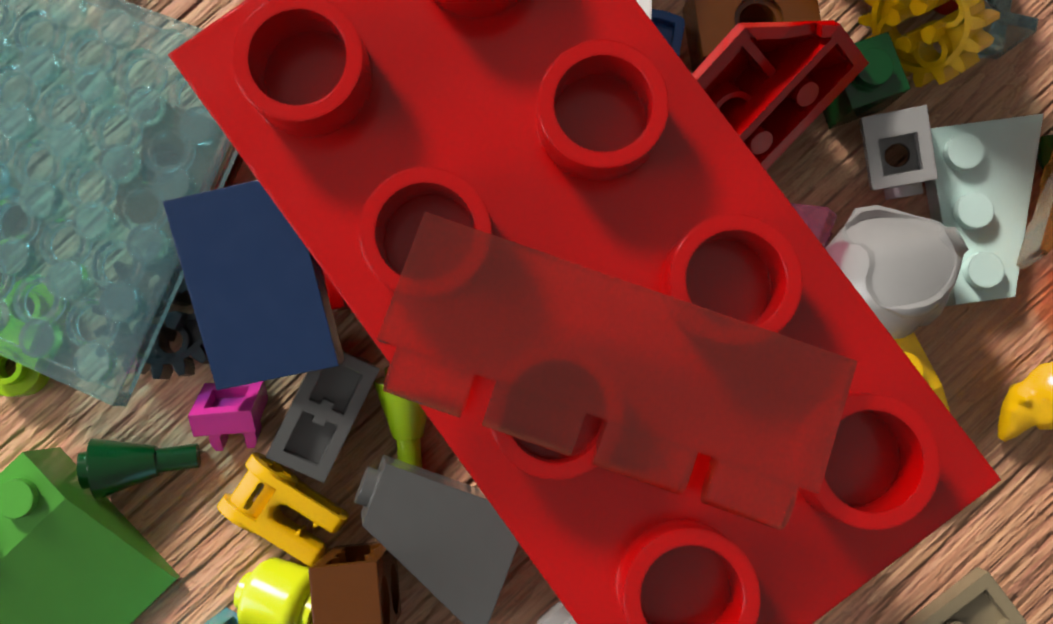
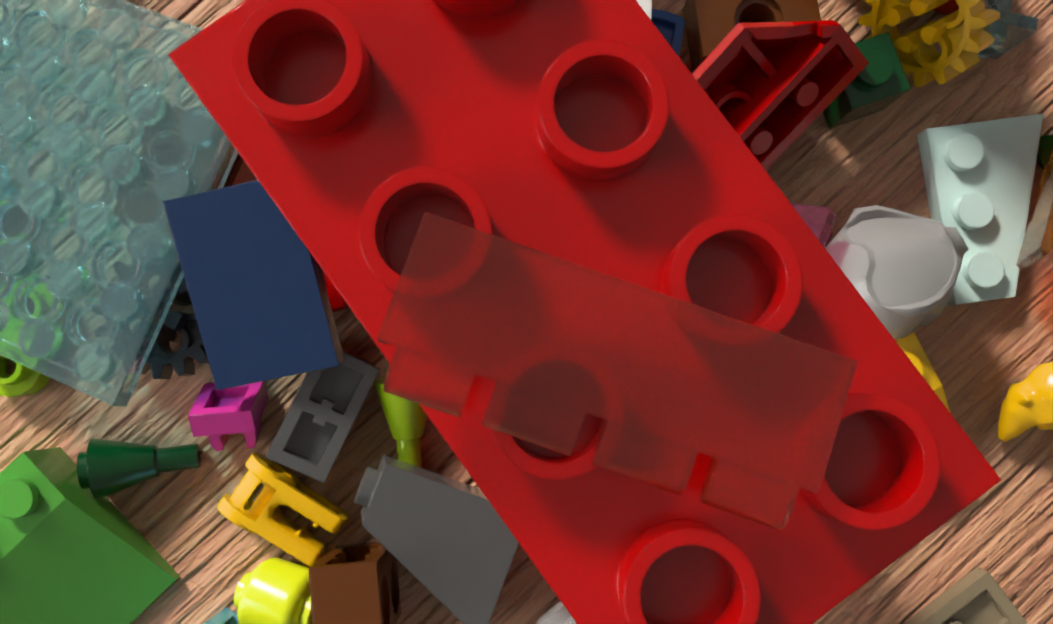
(904, 127): light grey brick -> none

